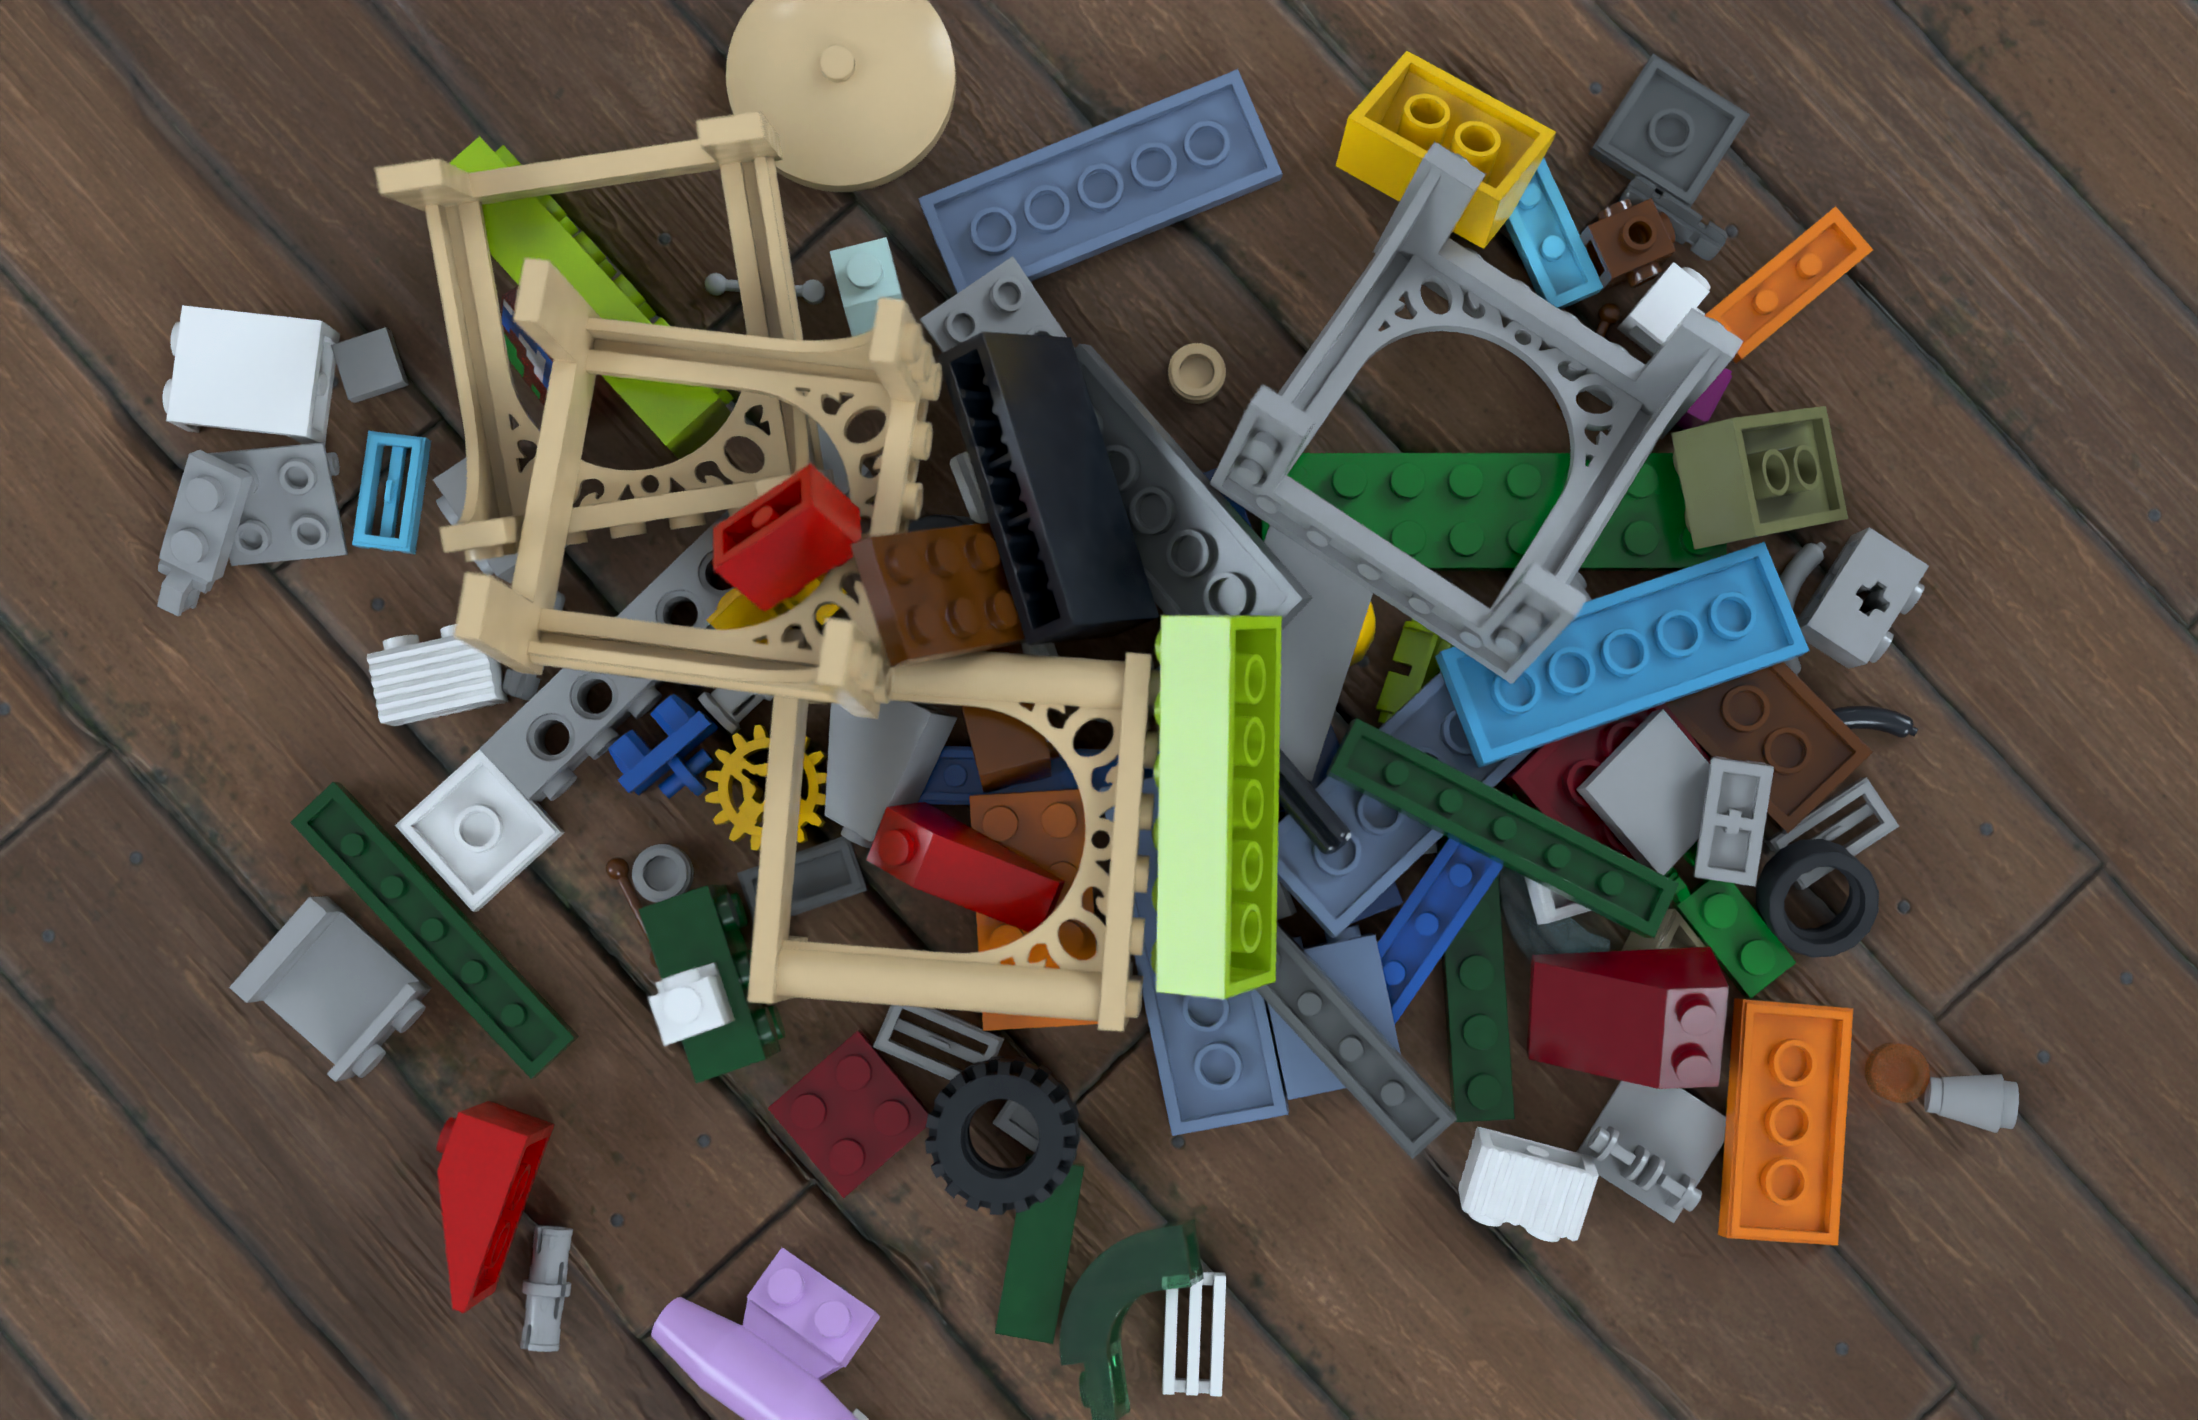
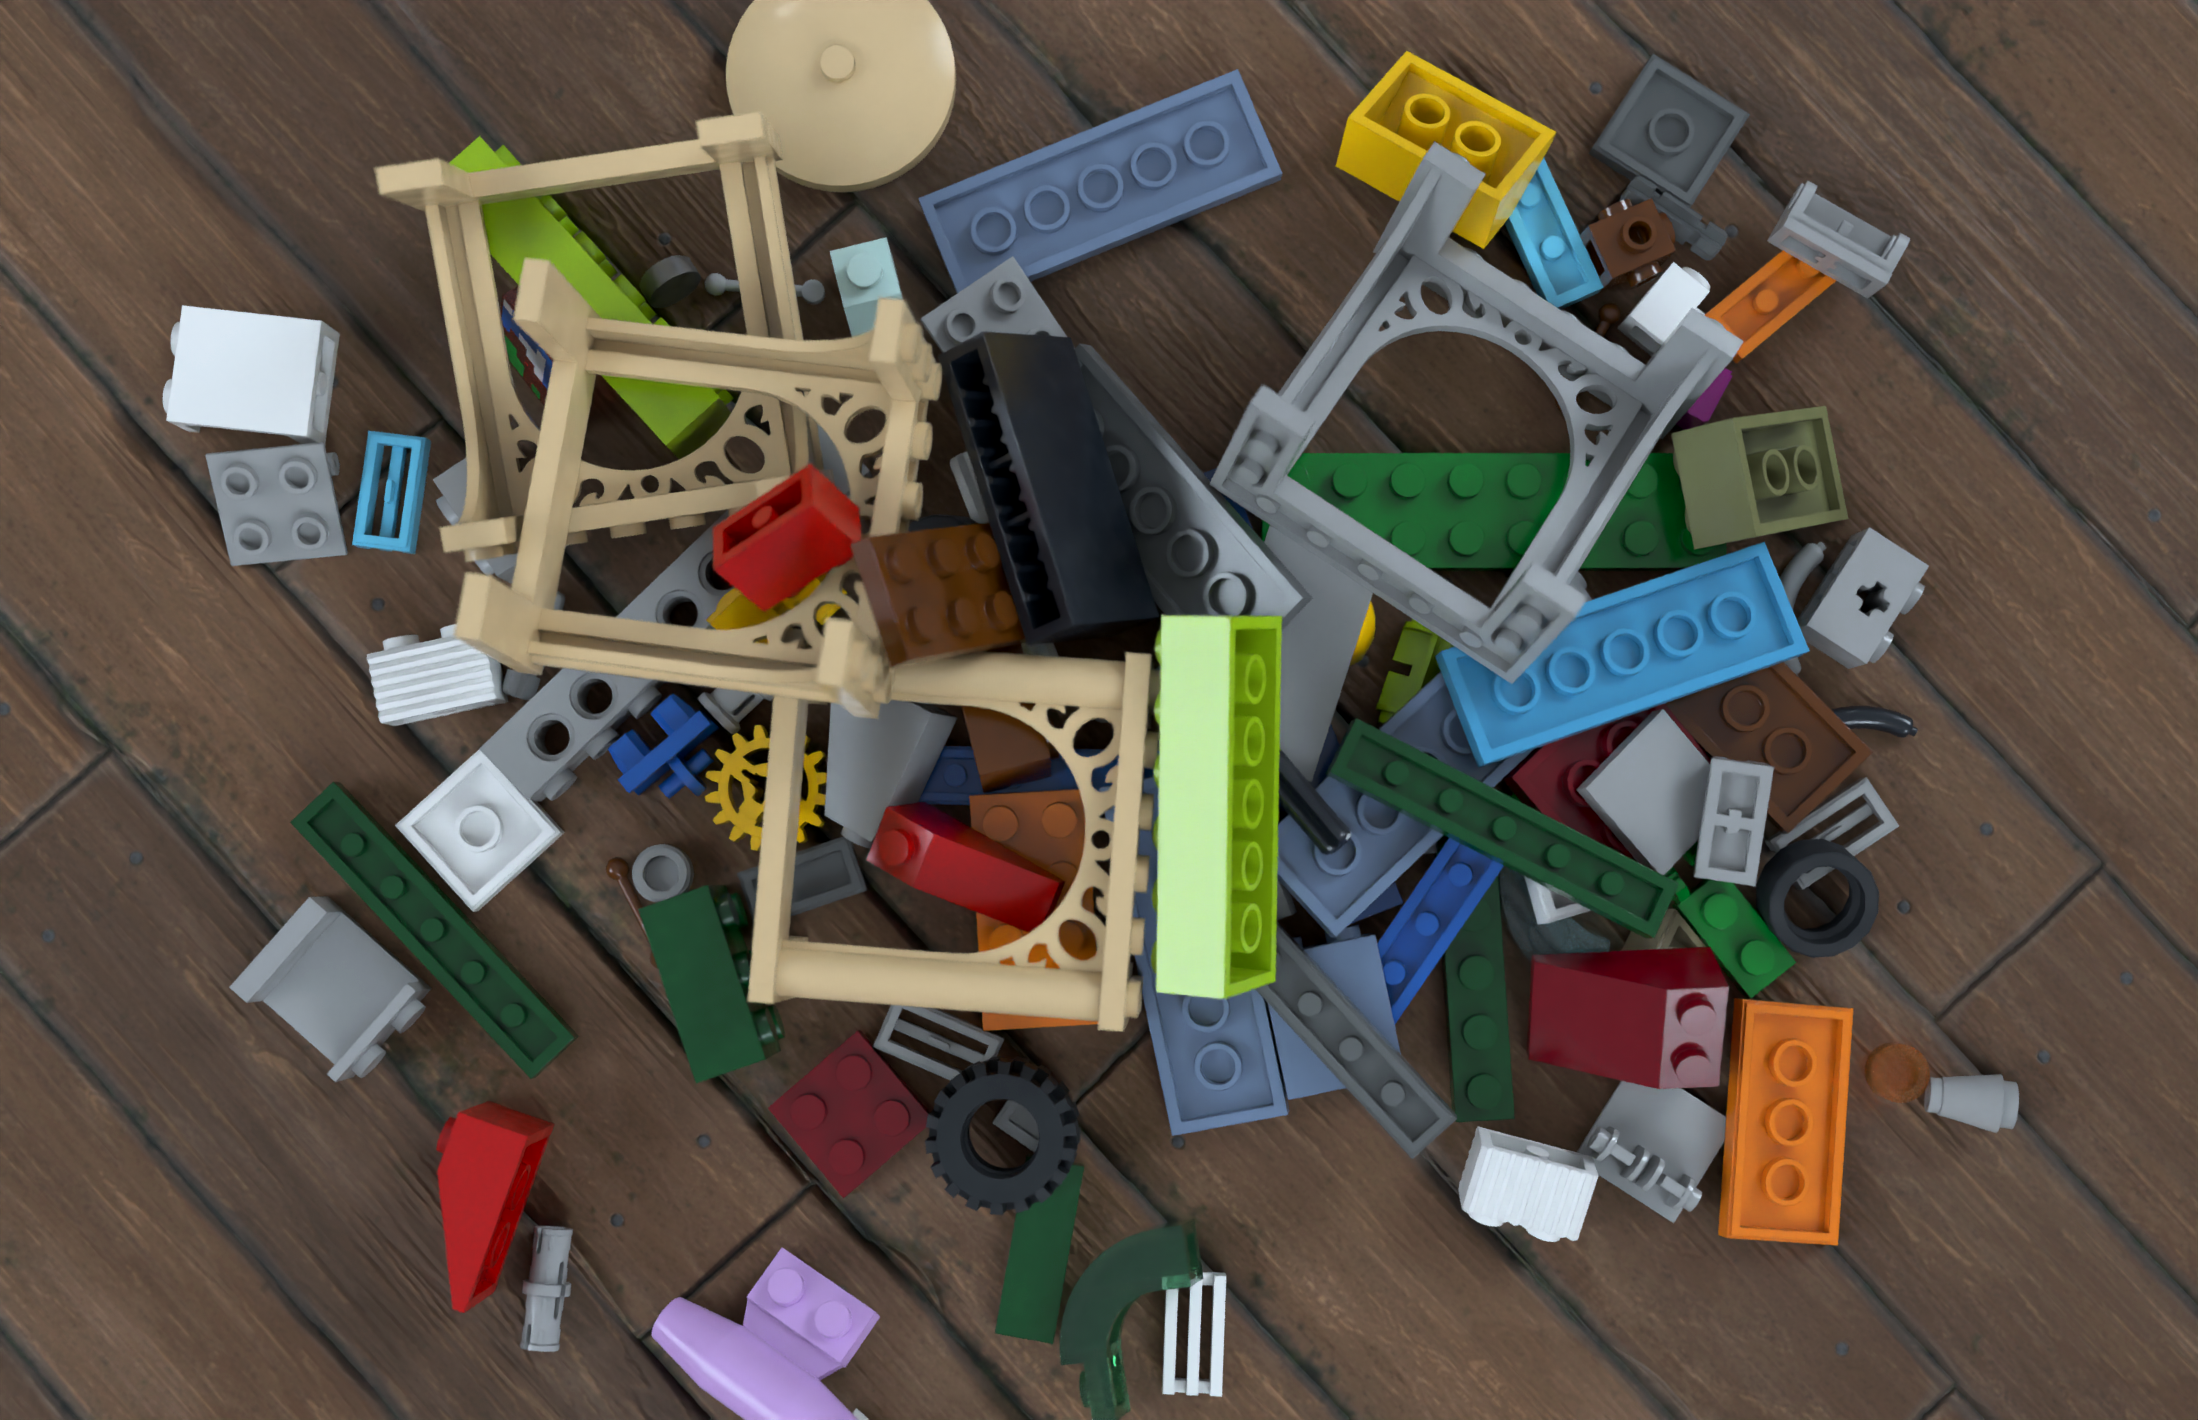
(201, 529): light grey hinge -> none
(369, 365): light grey tile -> none
(669, 281): none -> flat silver tile
(690, 1003): white brick -> none
(1196, 373): tan tile -> none
(1837, 242): none -> light grey hinge

